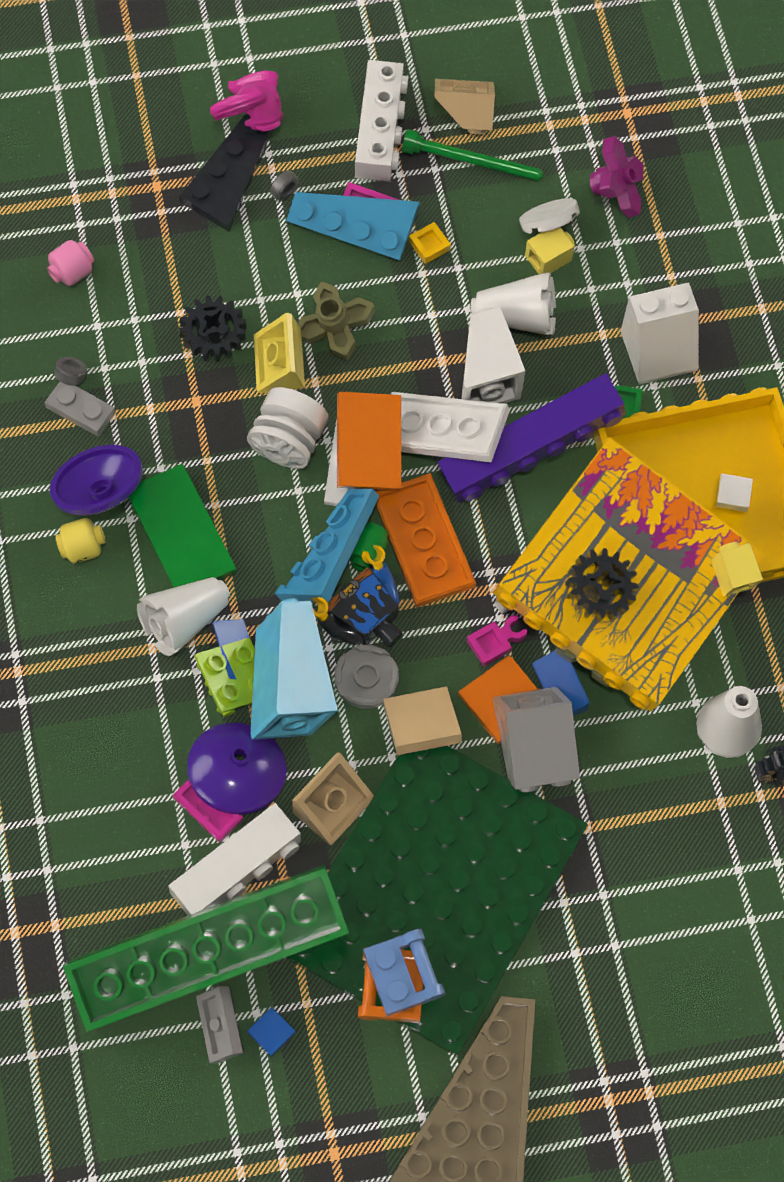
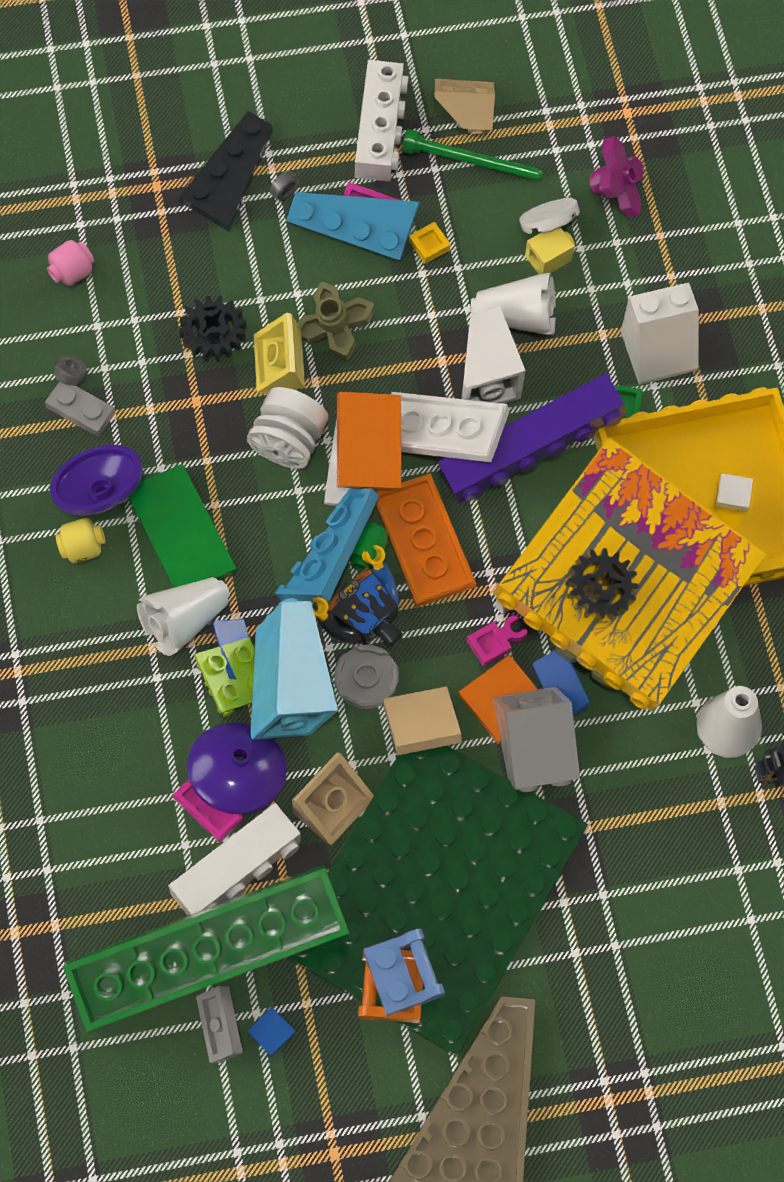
(256, 96): dark pink hair -> none
(736, 568): light yellow brick -> none

